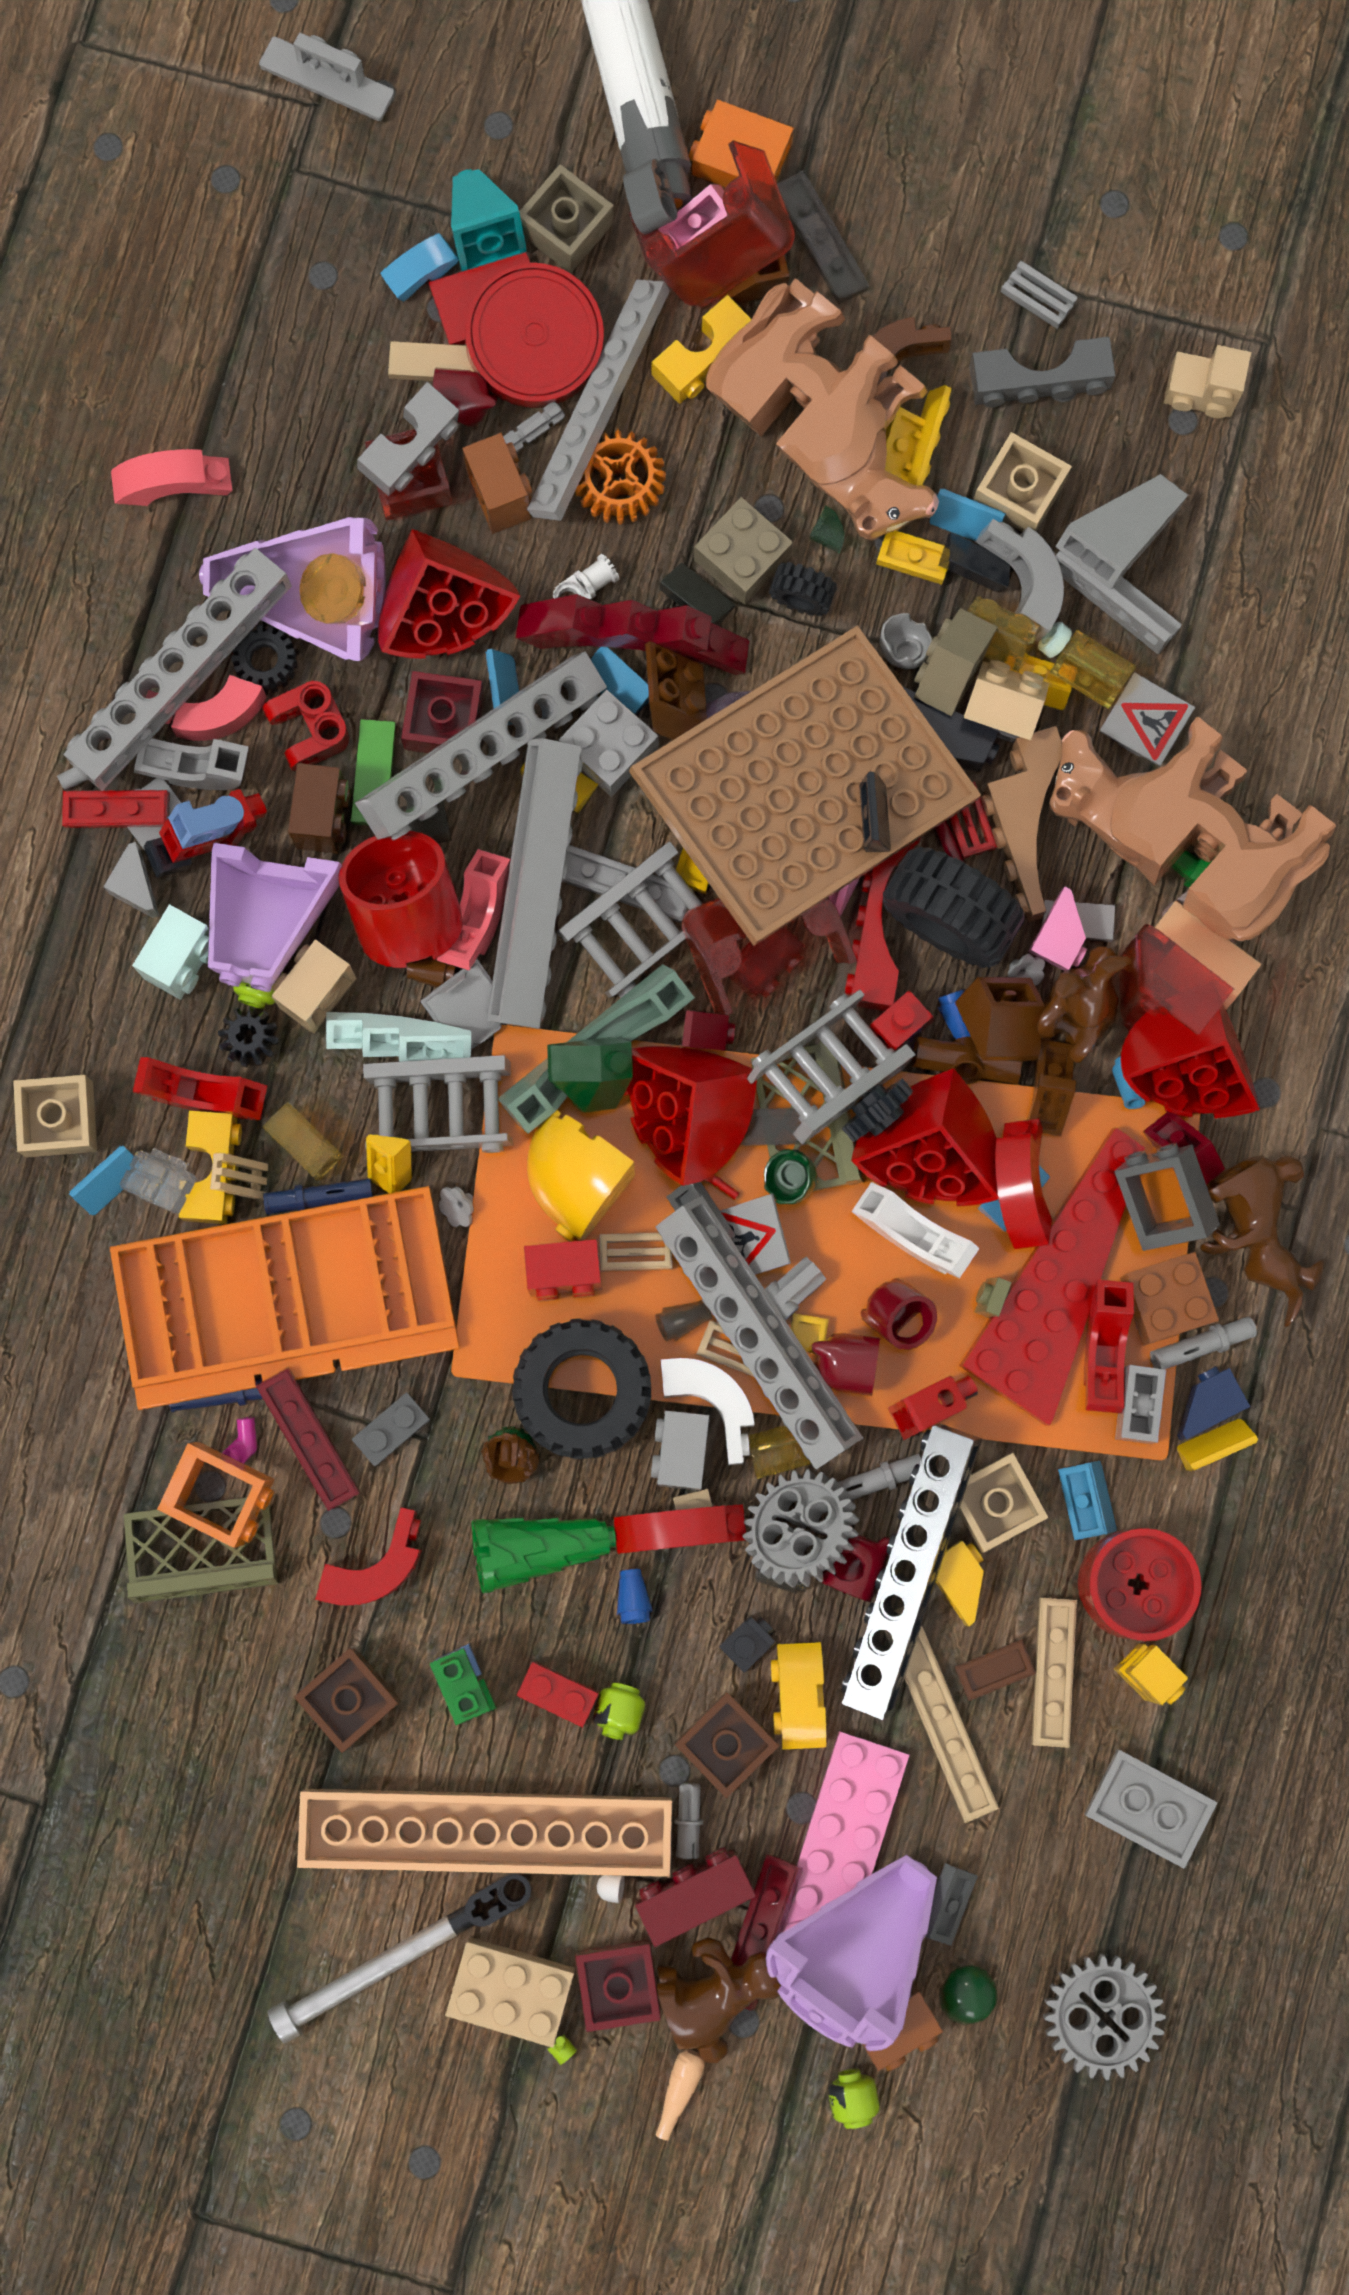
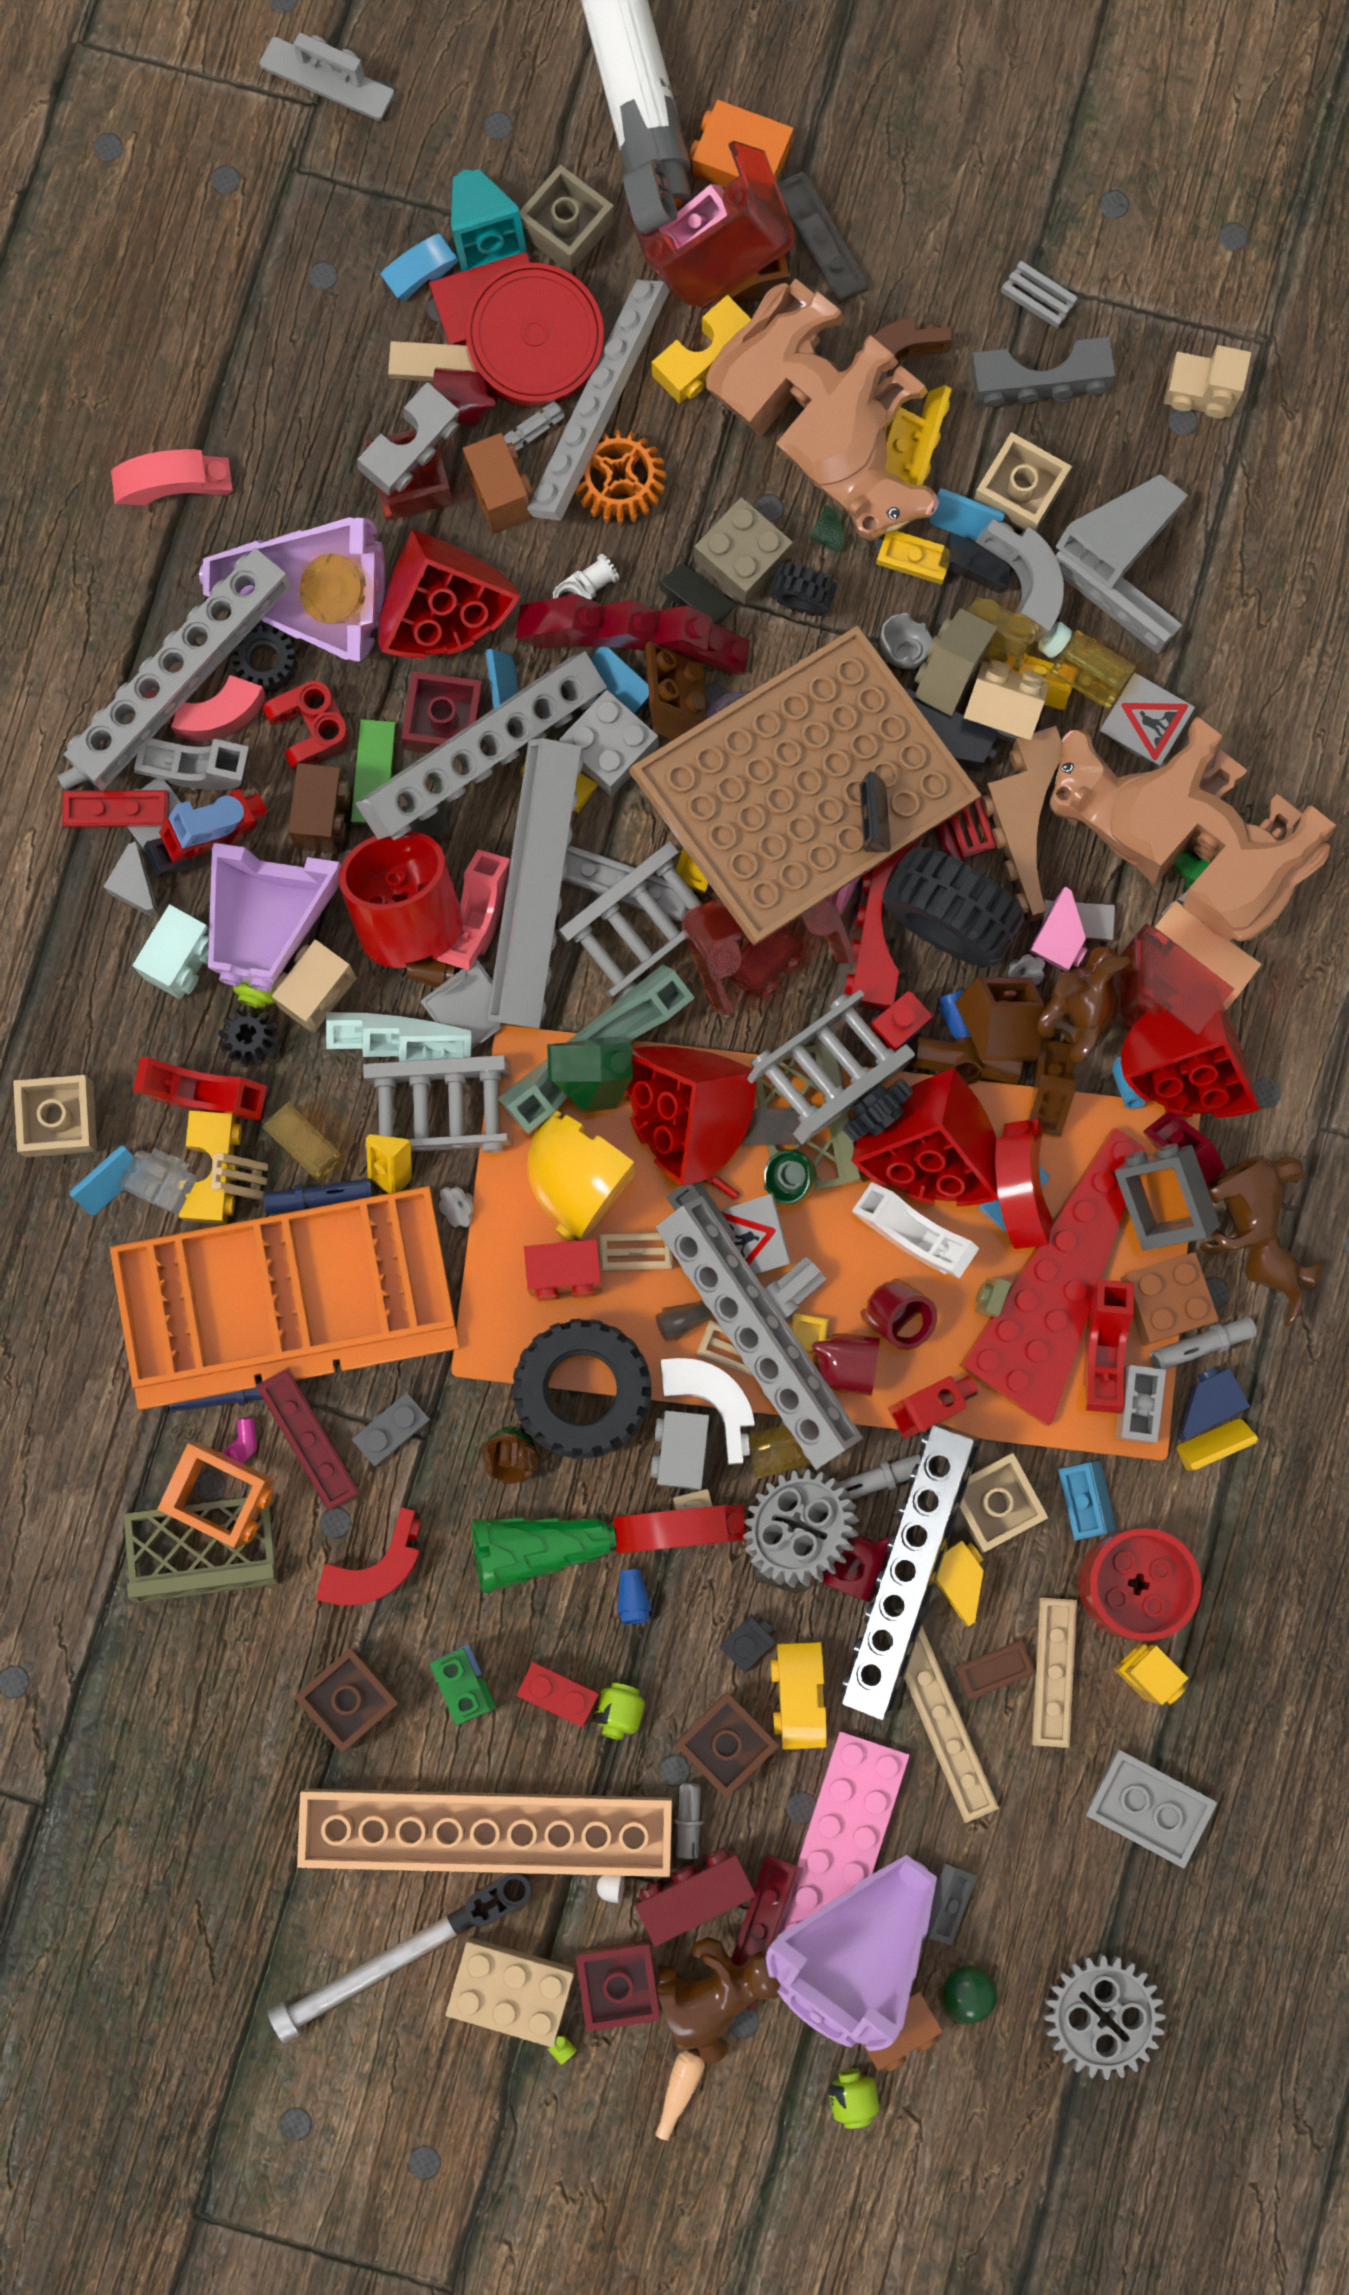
(707, 1030): dark red slope -> none

